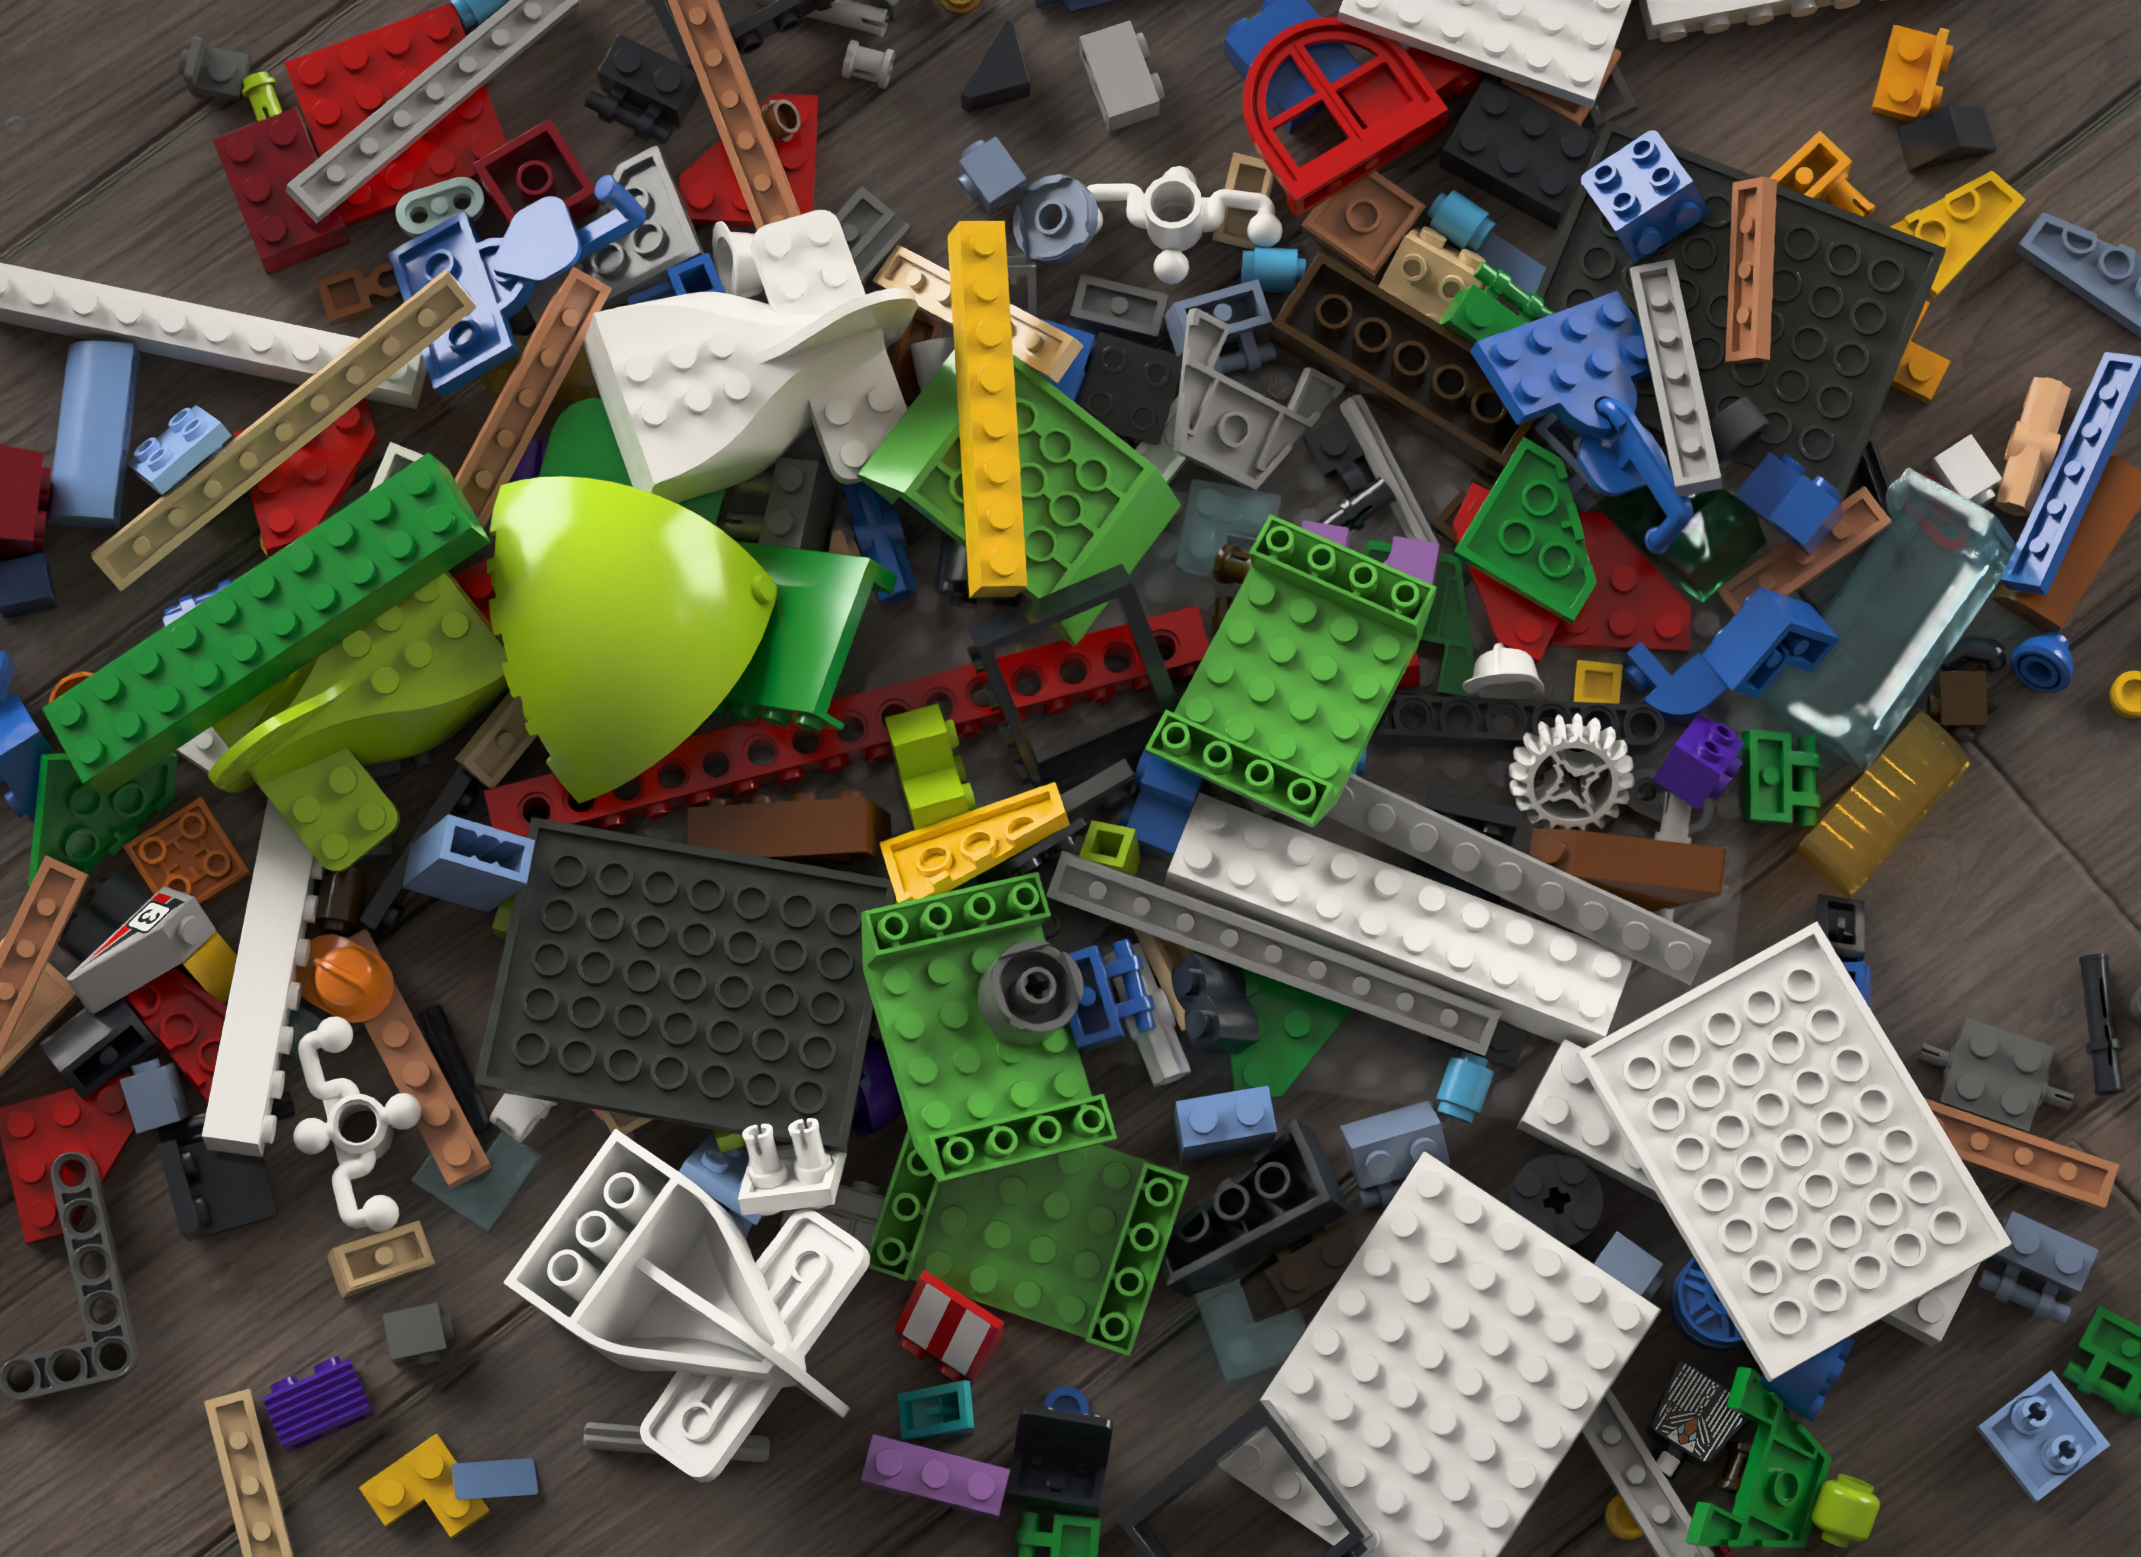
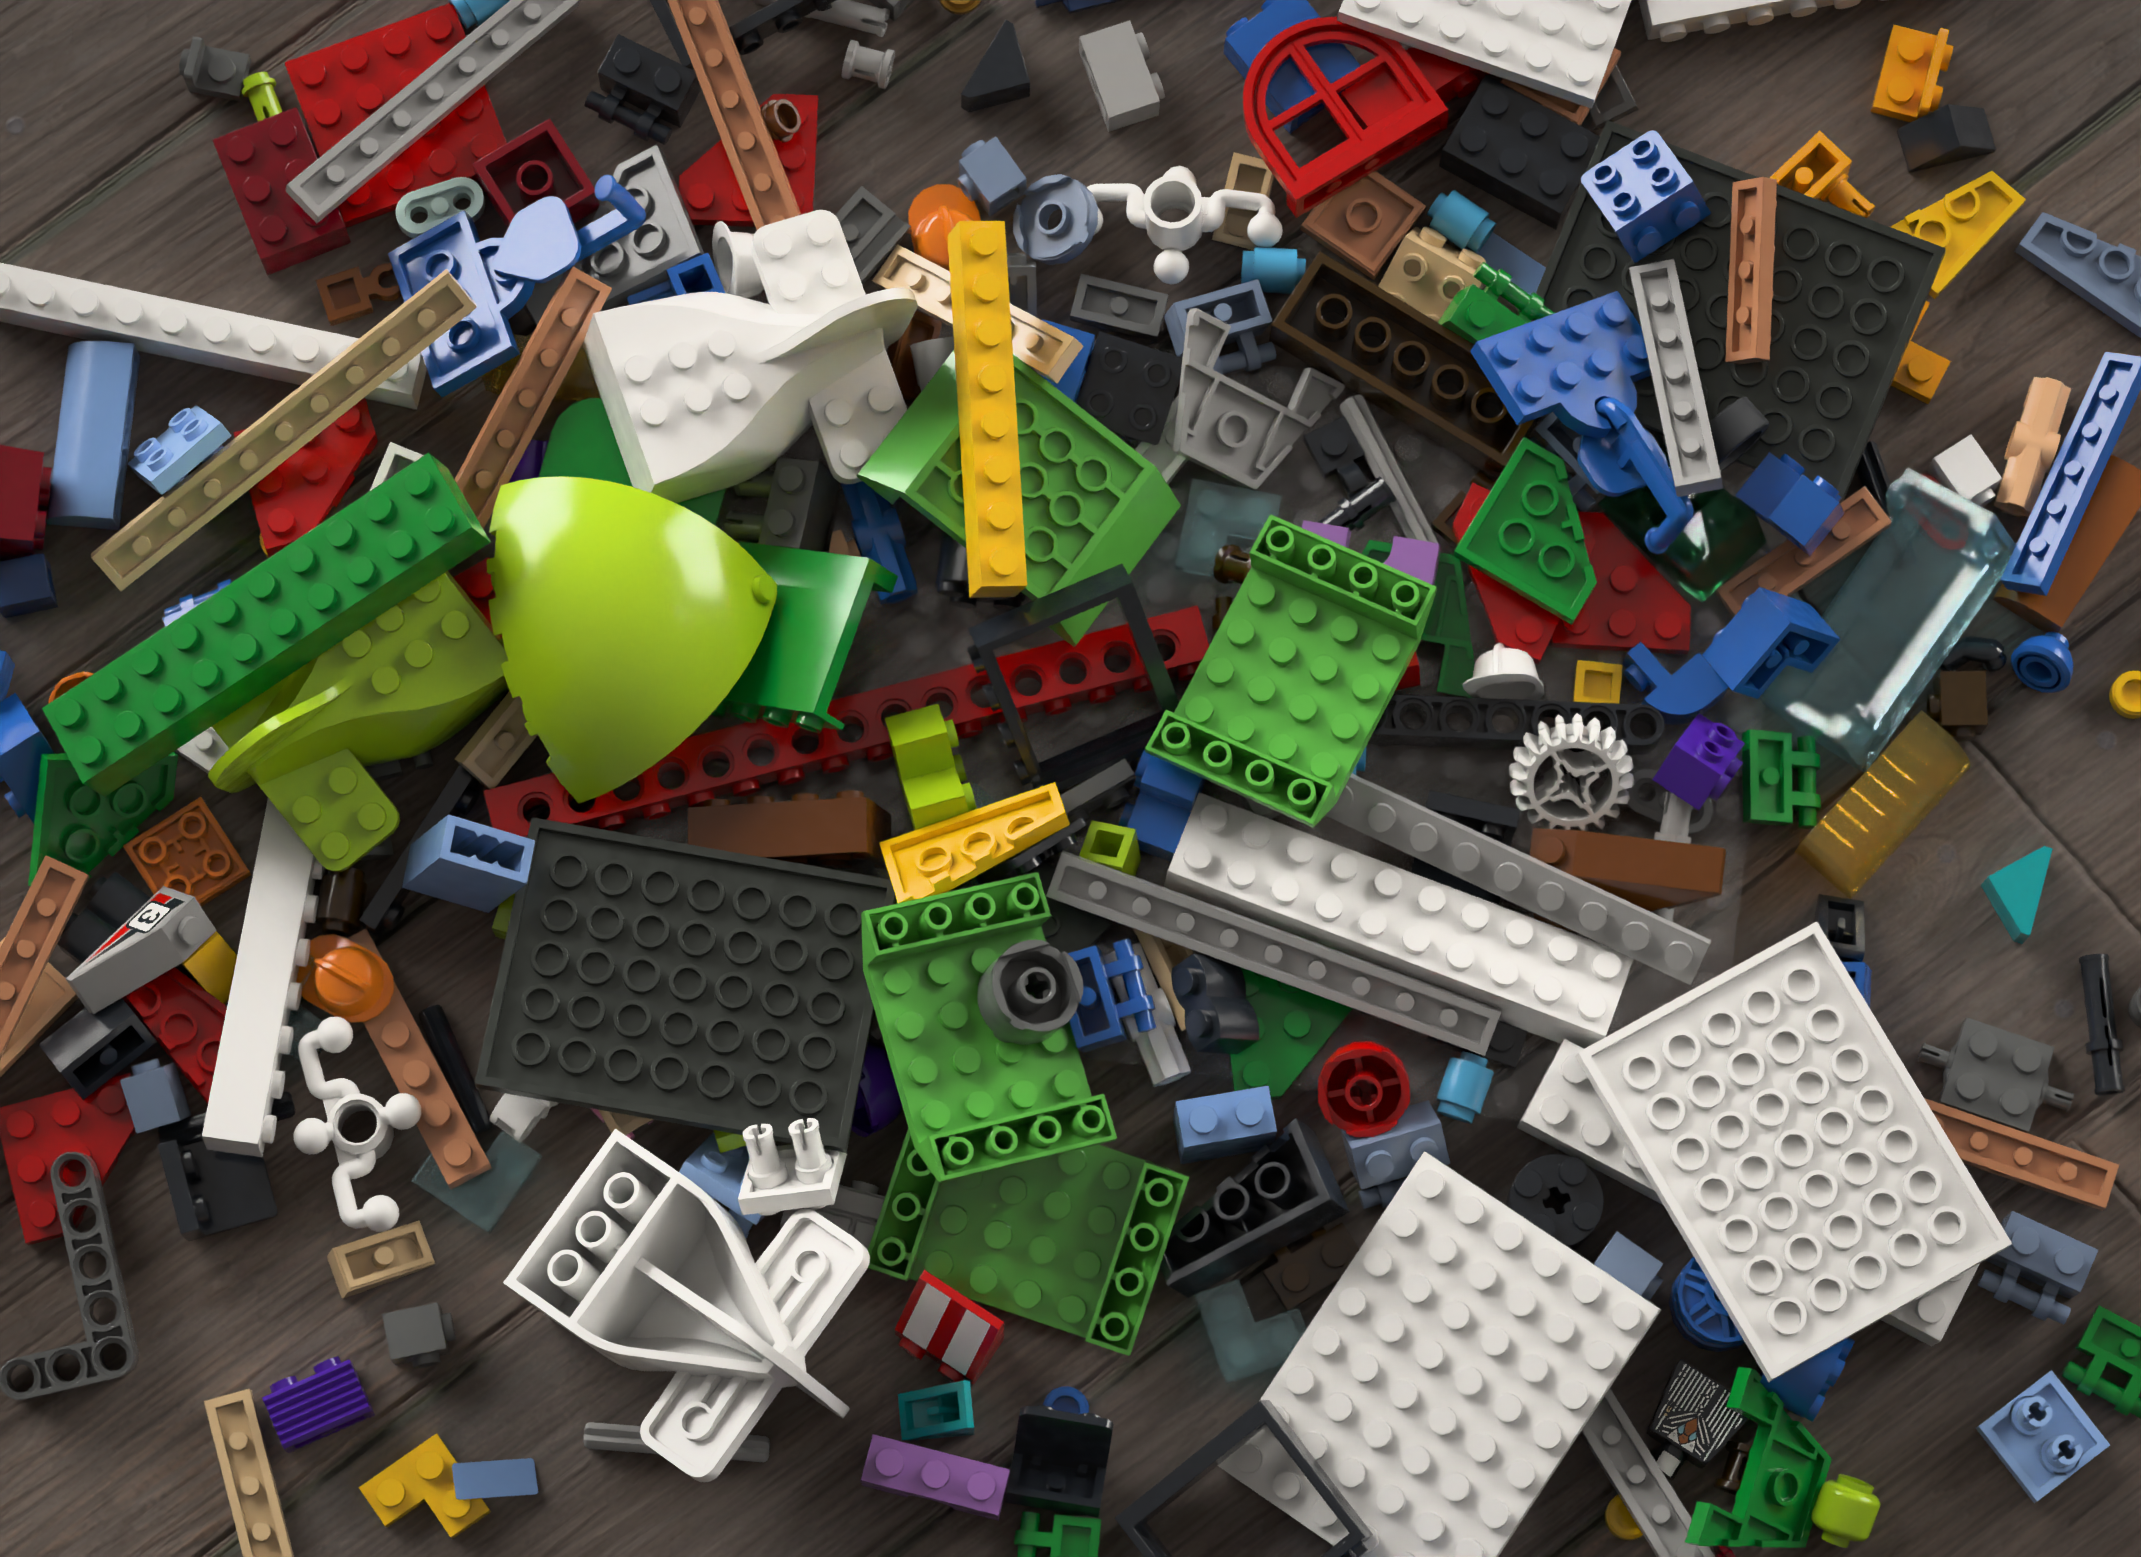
(933, 217): none -> orange piece
(1363, 1089): none -> red cylinder
(2017, 892): none -> teal slope

